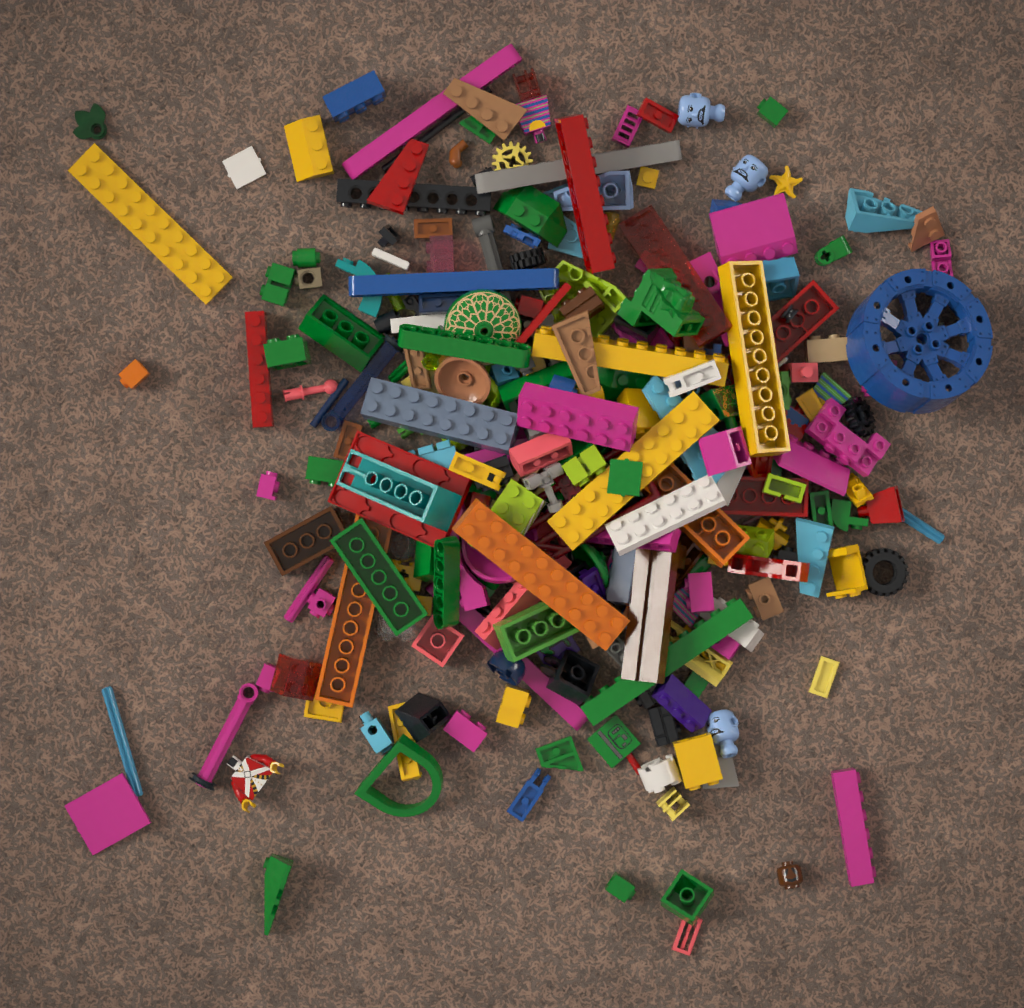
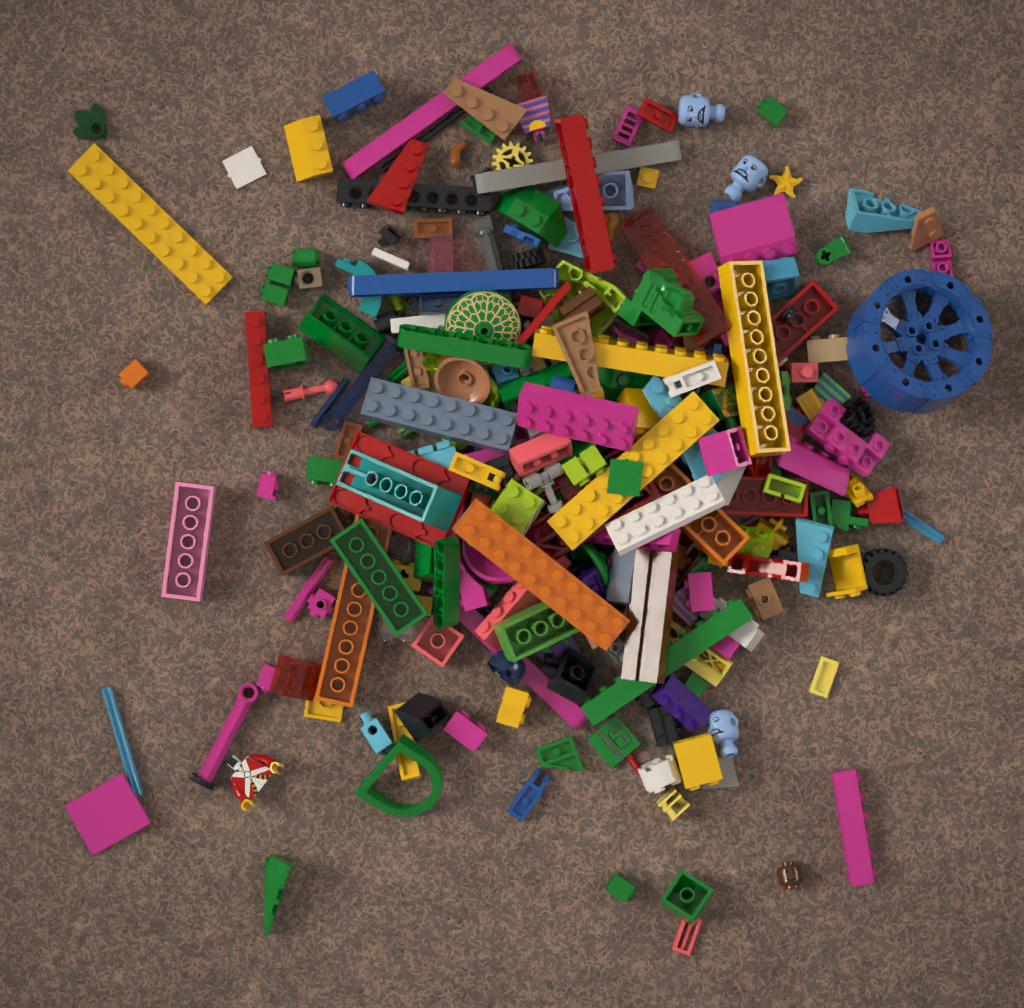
(188, 541): none -> bright pink brick

